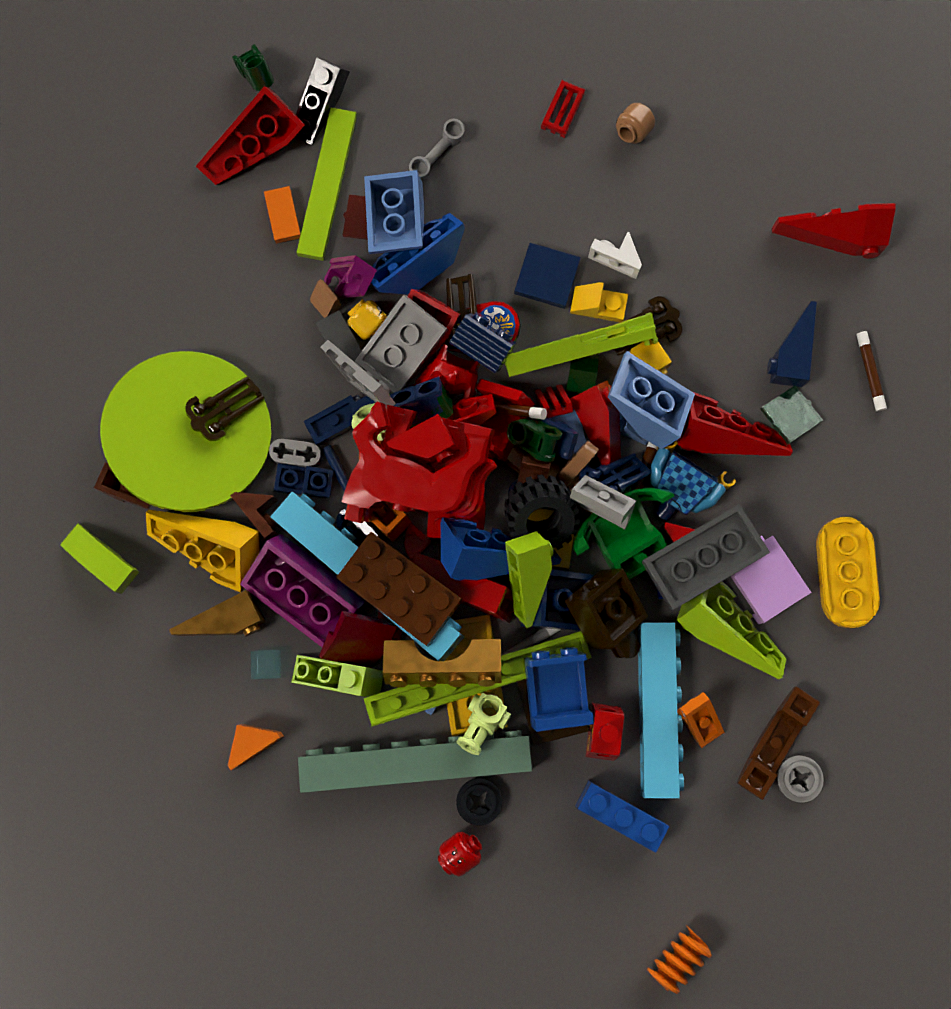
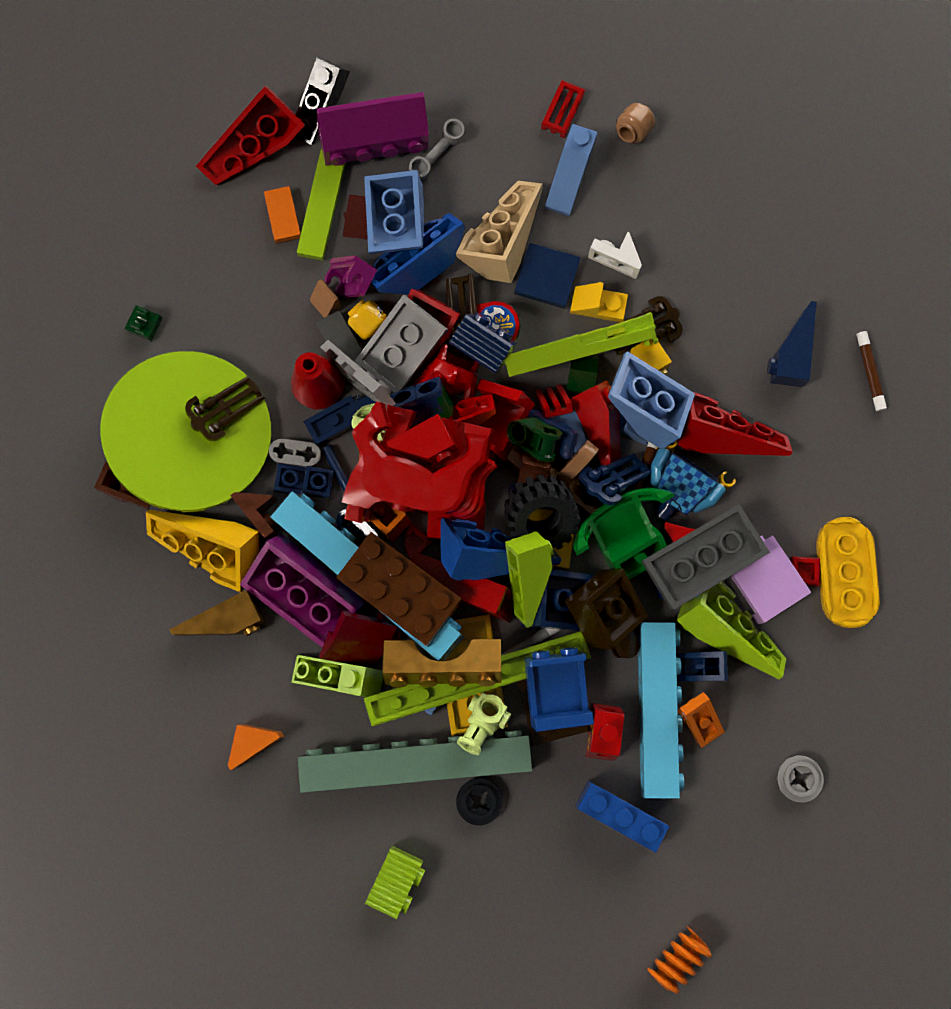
(99, 559): lime slope -> none
(143, 323): none -> dark green tile
(254, 68): dark green piece -> none
(266, 664): clear light blue tile -> none
(316, 381): none -> red cone
(373, 129): none -> magenta slope
(394, 883): none -> lime brick
(460, 854): red head -> none
(501, 238): none -> tan wedge
(521, 411): reddish brown bar -> none
(571, 169): none -> medium blue slope
(603, 501): light grey panel -> none
(703, 666): none -> dark blue slope
(776, 741): reddish brown slope -> none
(791, 414): clear green piece -> none
(808, 569): none -> red tile
(851, 233): red wedge -> none

